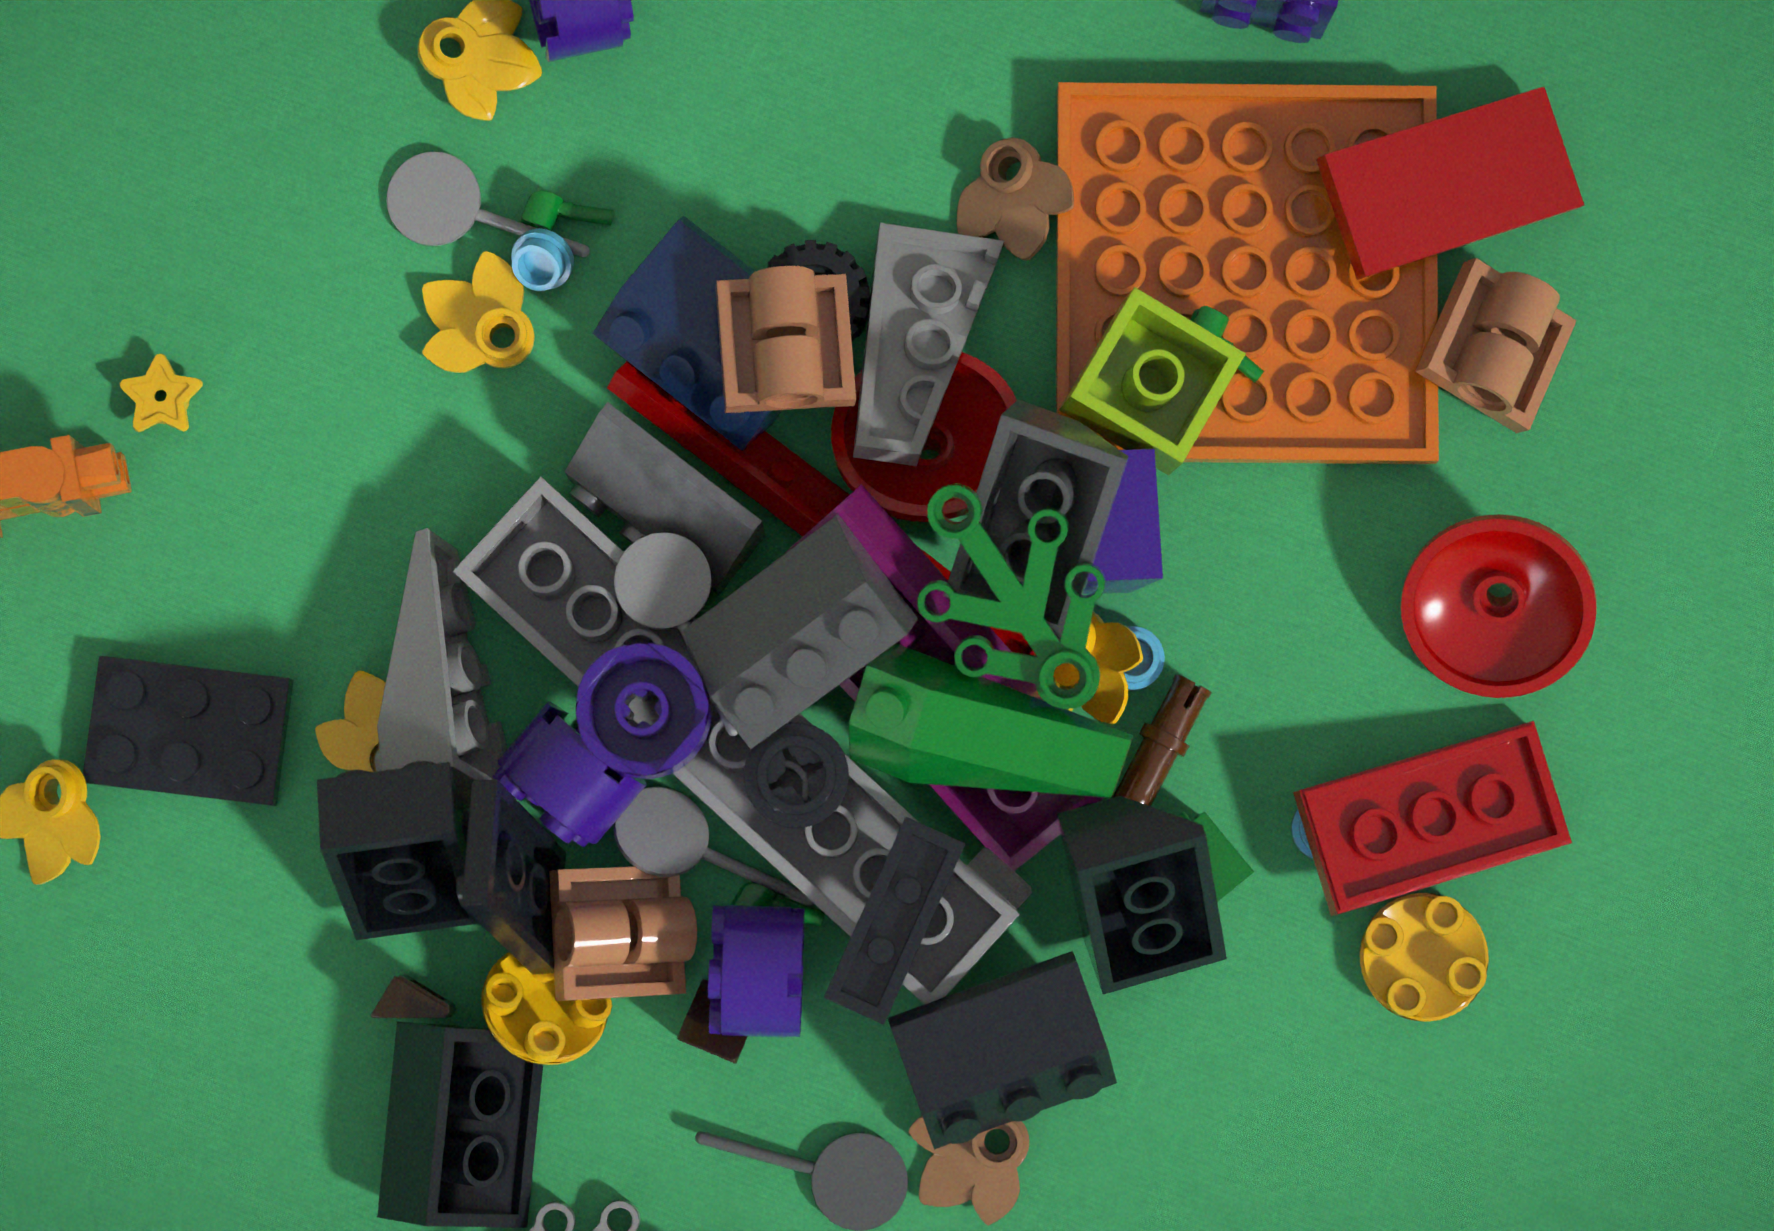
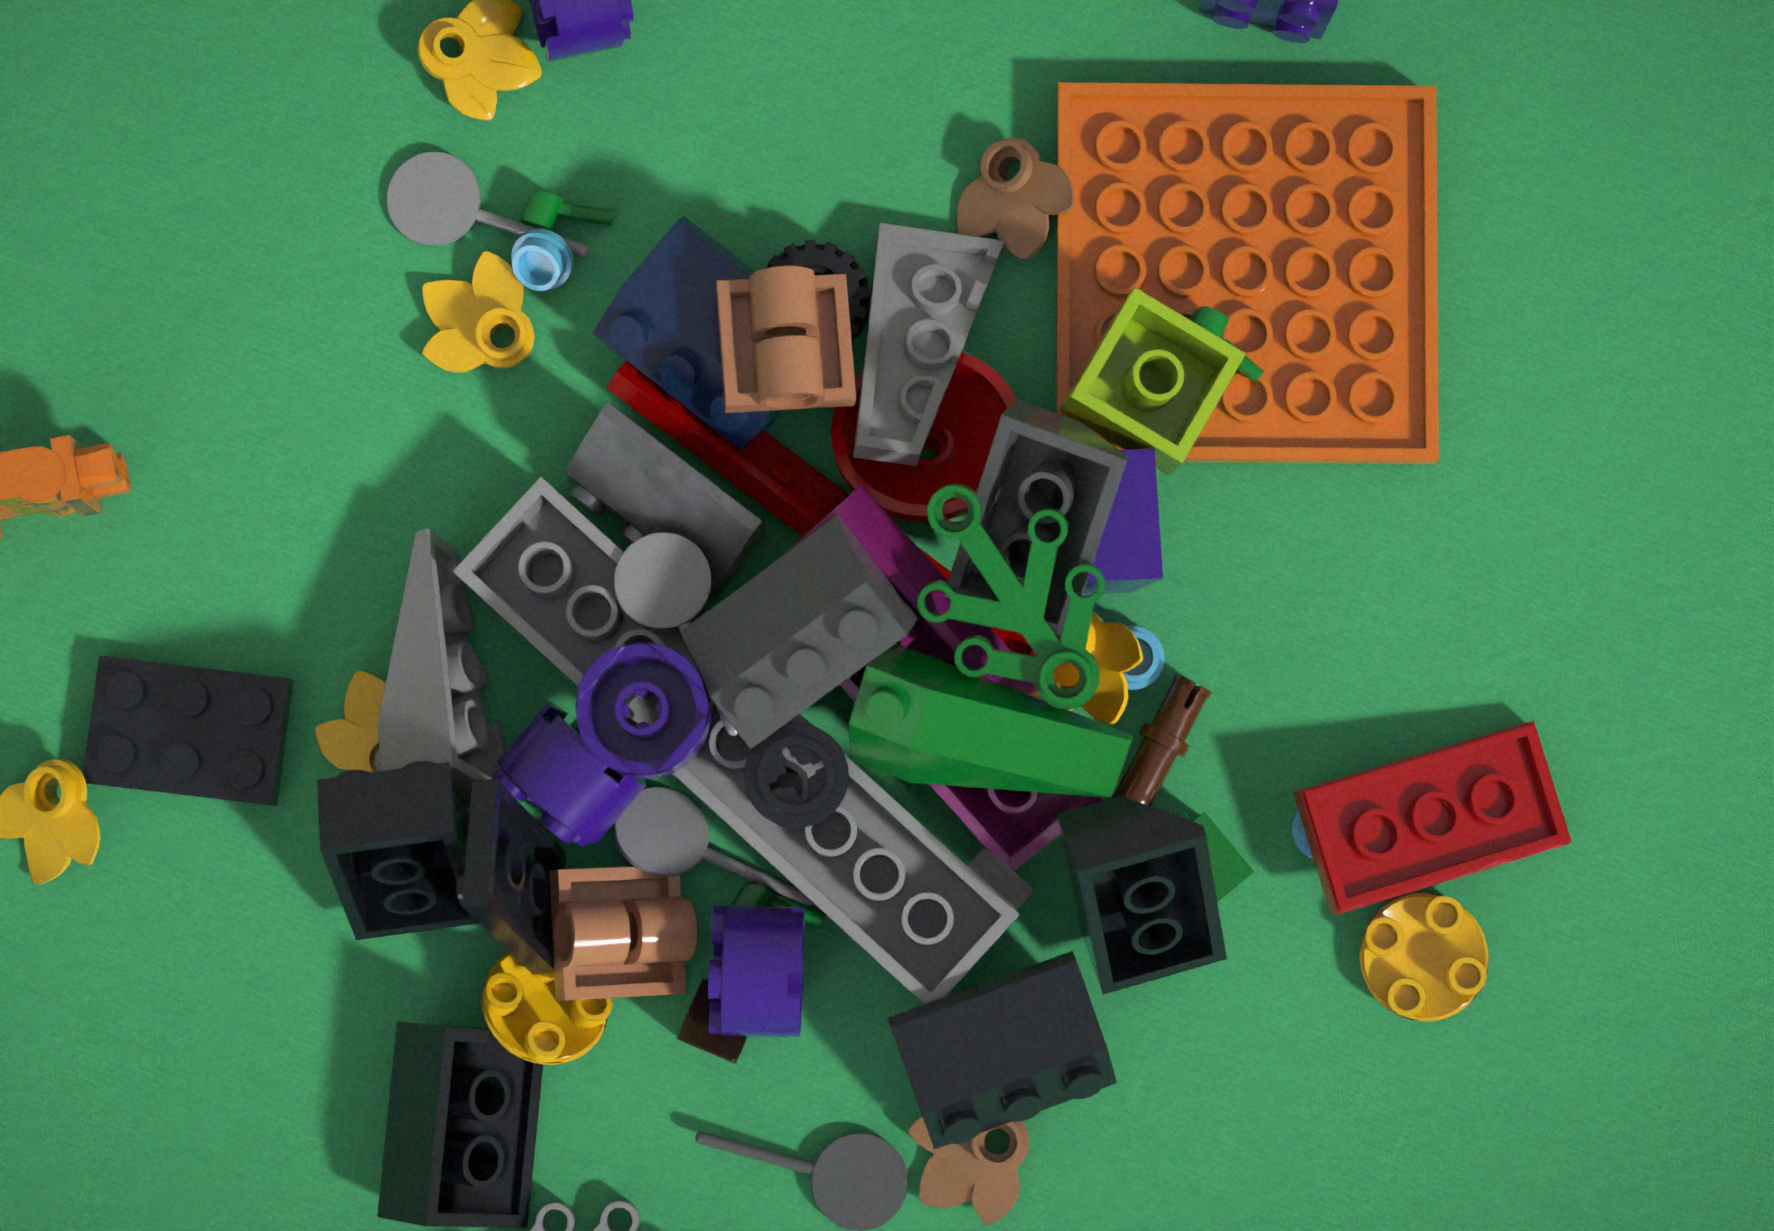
(178, 395): yellow plate -> none
(412, 999): dark brown slope -> none
(894, 920): black plate -> none
(1450, 182): red tile -> none
(1490, 641): red dish -> none
(1498, 343): nougat plate -> none

